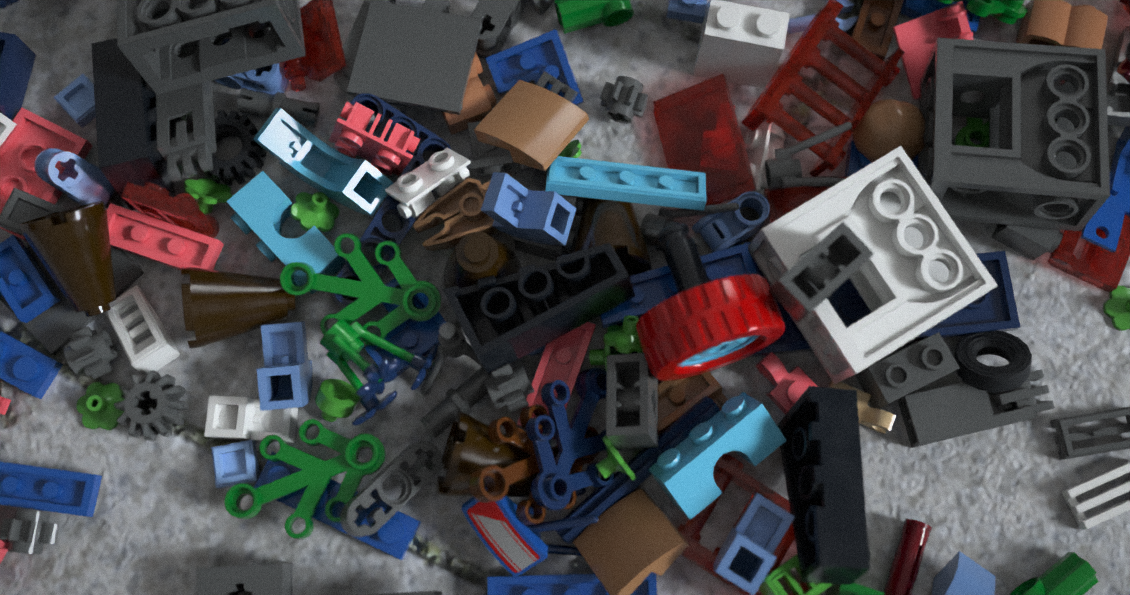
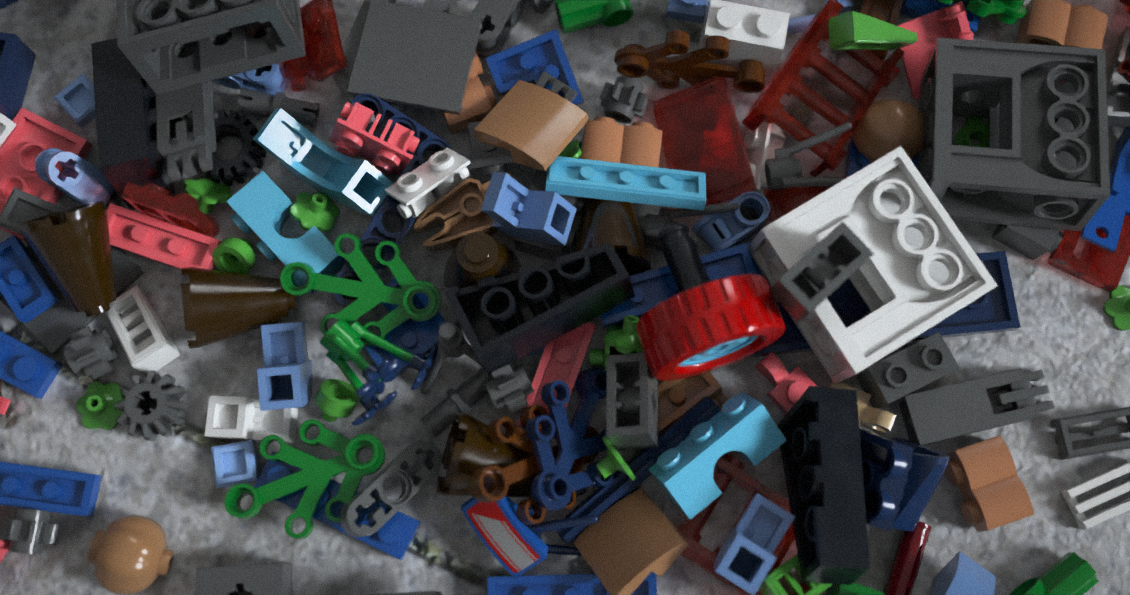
(130, 554): none -> medium nougat plant
(234, 255): none -> bright green tile
(621, 144): none -> nougat brick
(638, 61): none -> reddish brown plant
(863, 32): none -> bright green slope
(898, 479): none -> dark blue piece
(988, 484): none -> nougat brick
(989, 377): black tyre -> none

